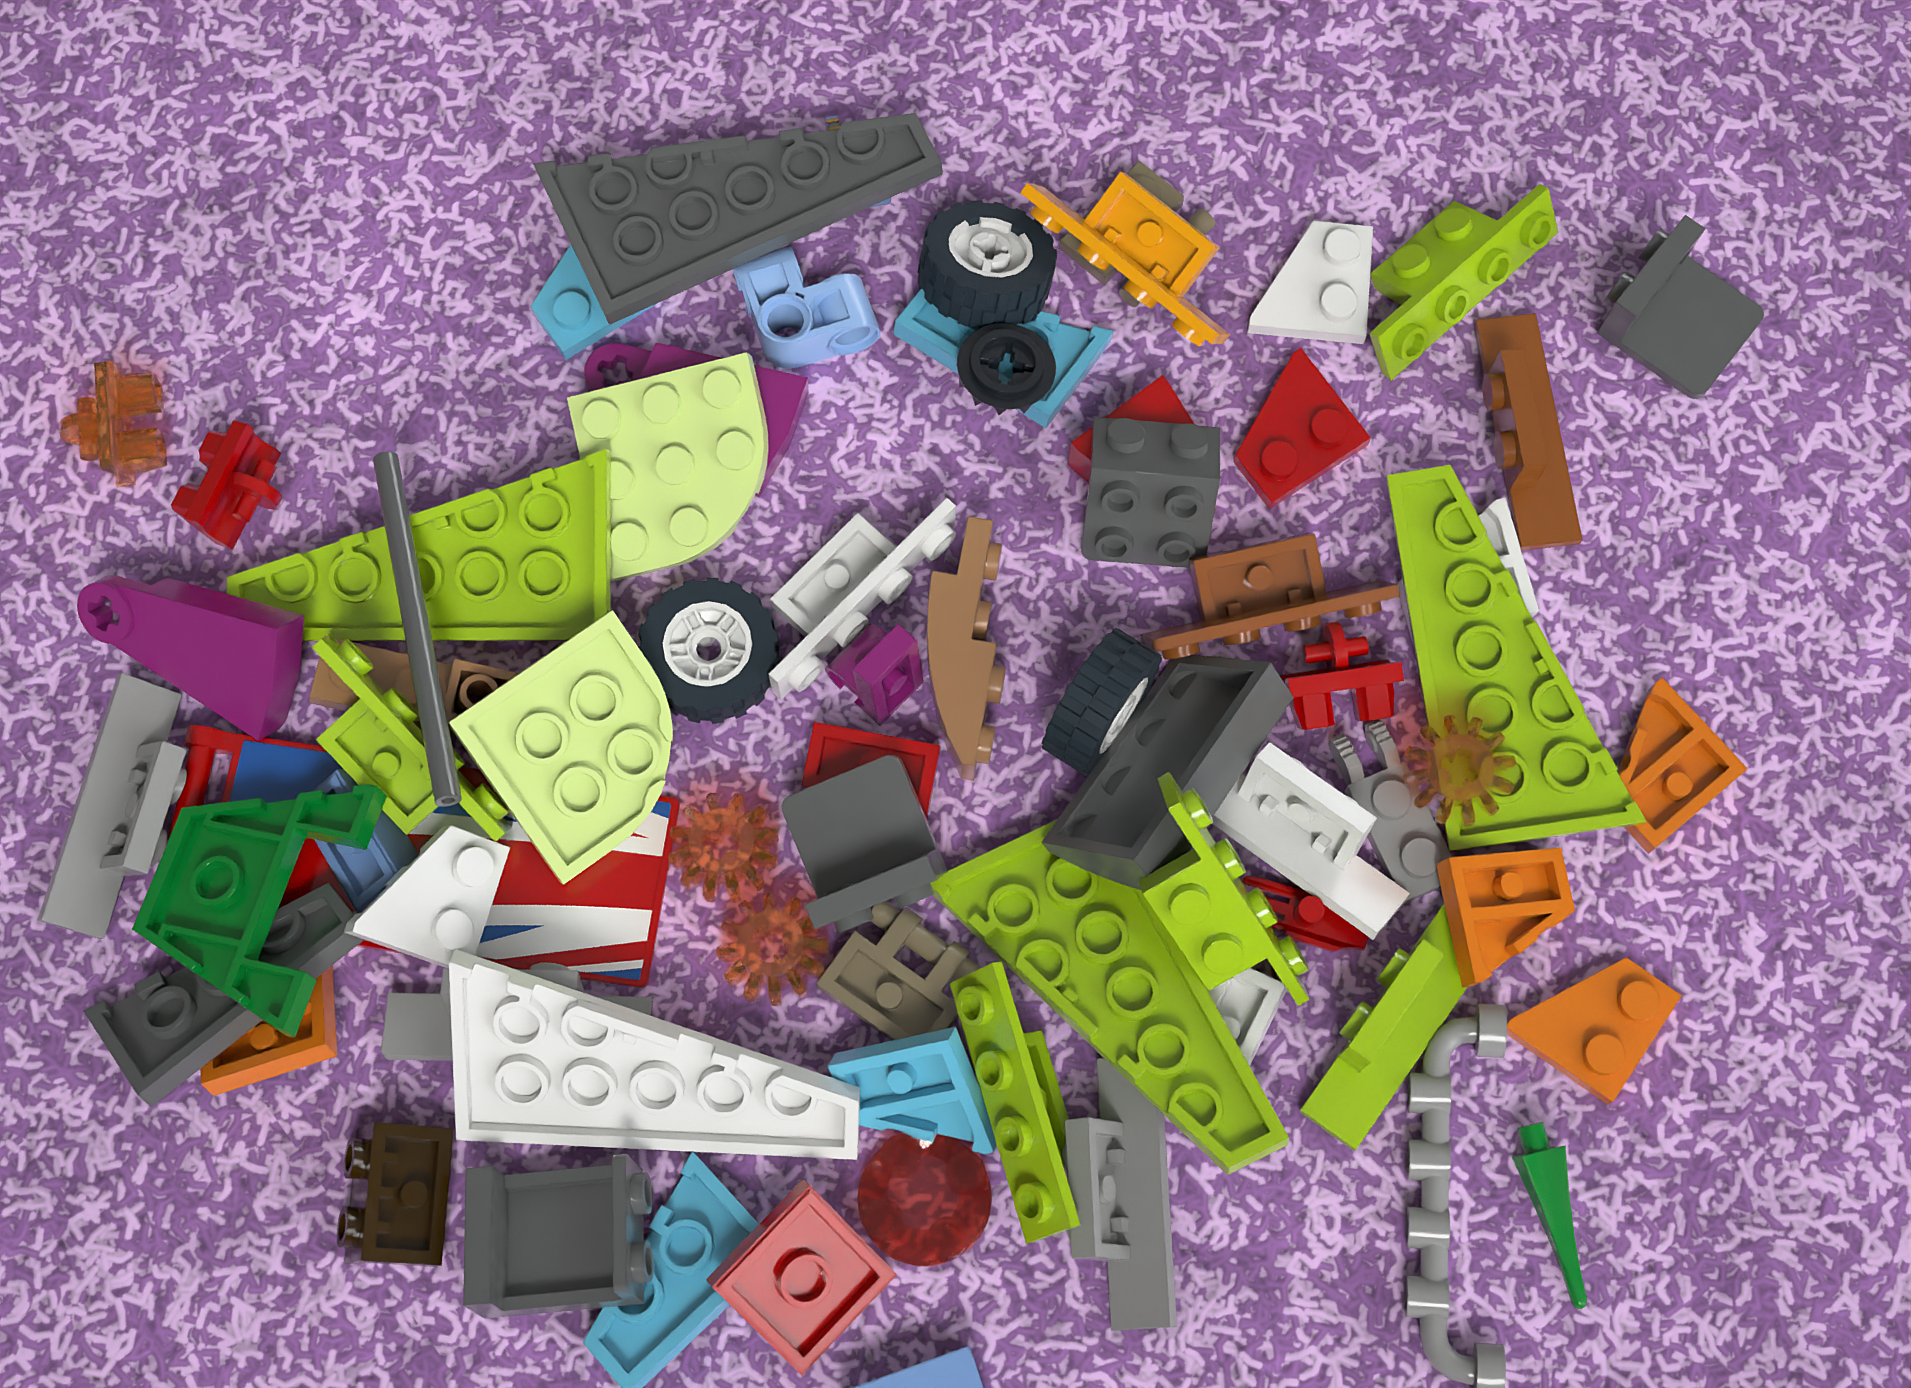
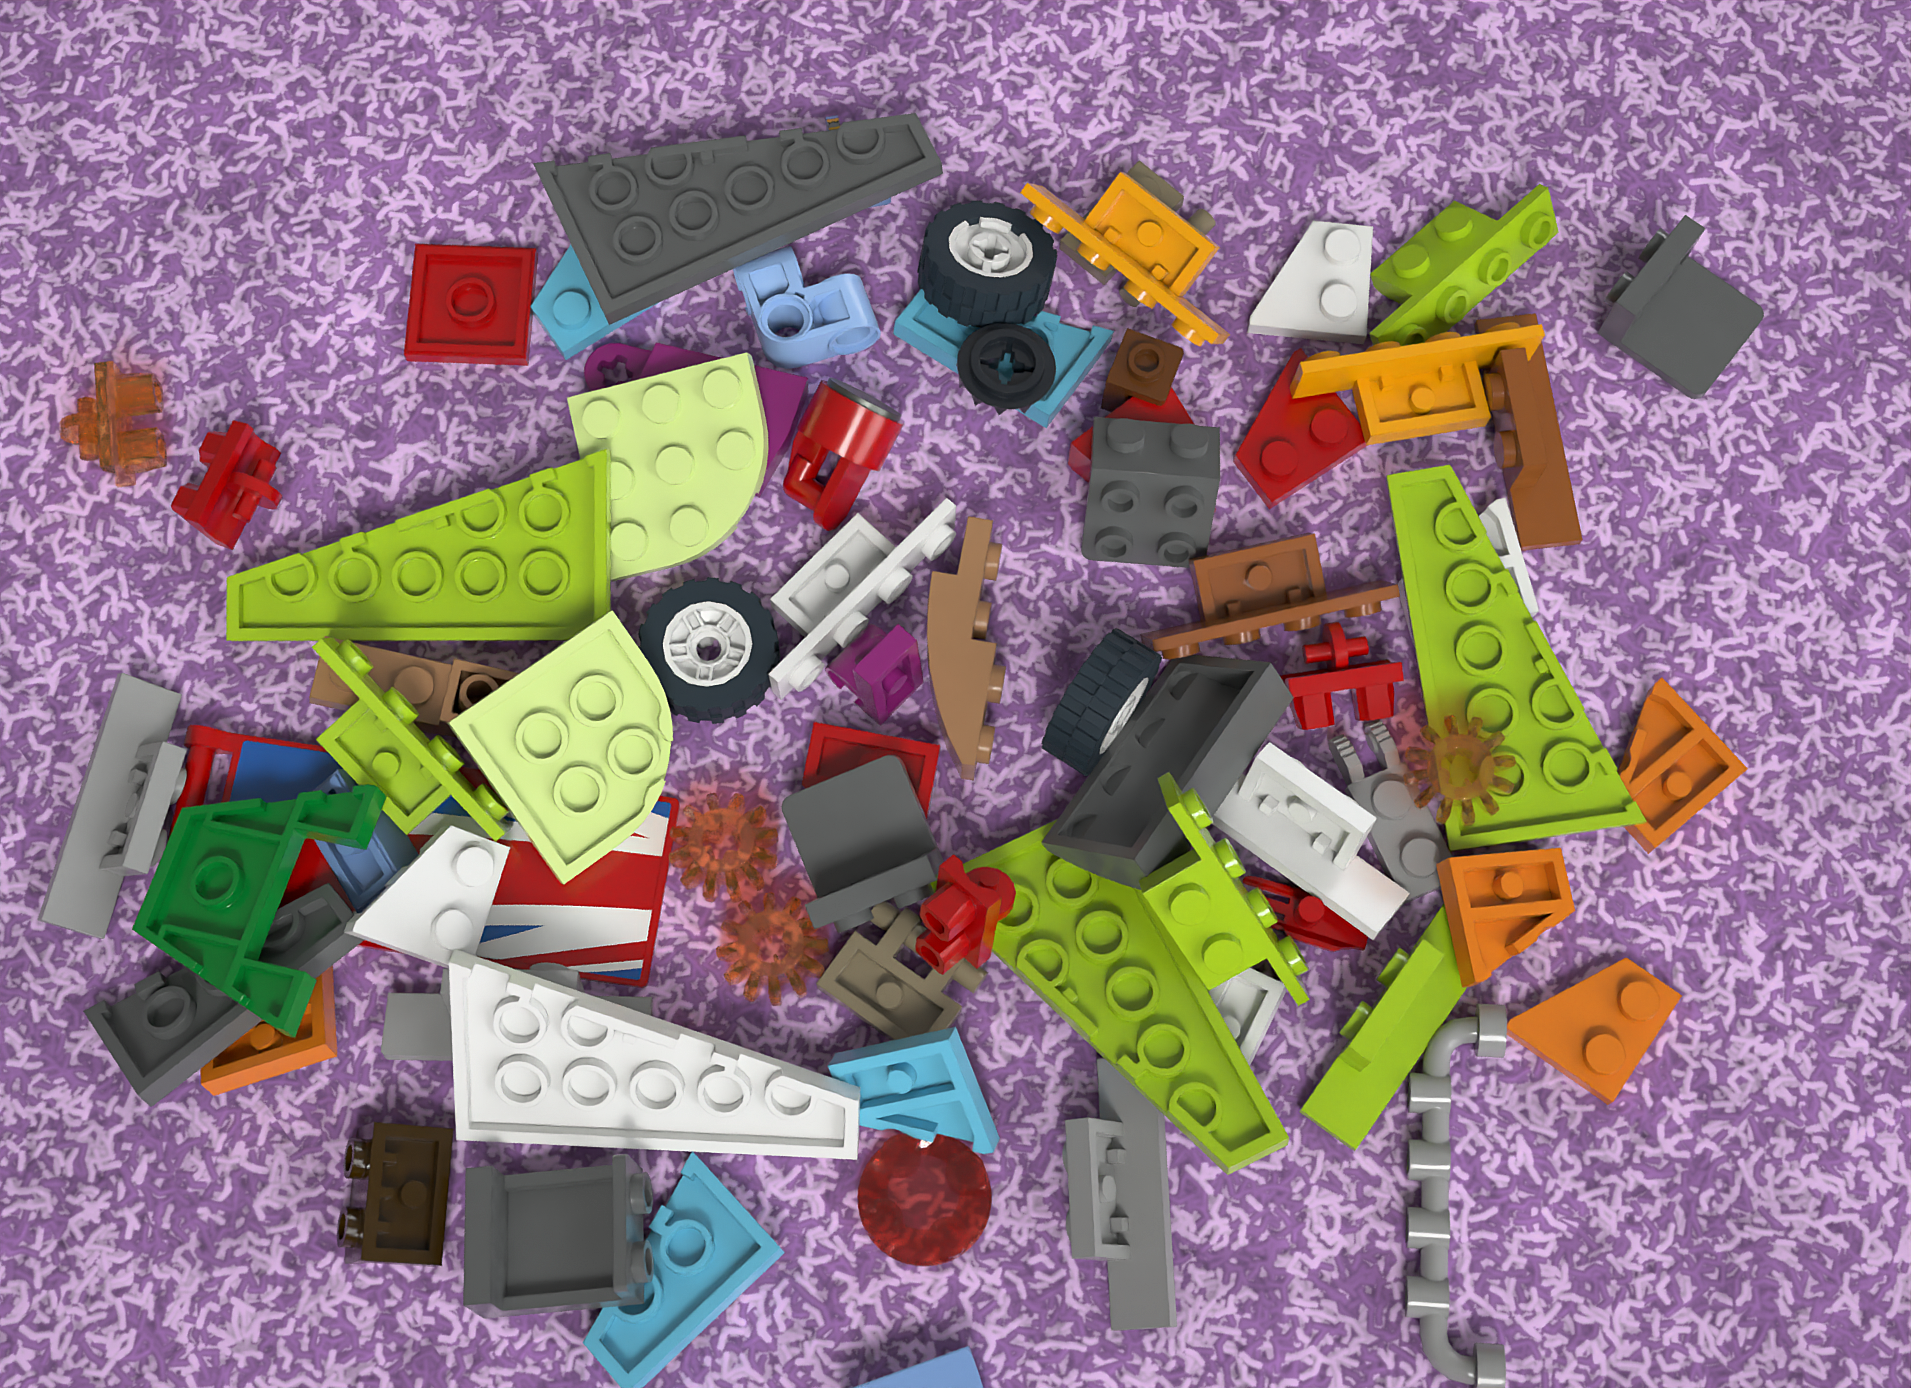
(207, 643): magenta piece -> none
(417, 630): dark grey piece -> none
(471, 304): none -> red tile
(801, 1277): tile -> none
(851, 426): none -> red piece
(963, 915): none -> red hips
(1019, 1100): lime bracket -> none
(1141, 370): none -> reddish brown bracket
(1416, 386): none -> light orange bracket
(1547, 1183): green piece -> none

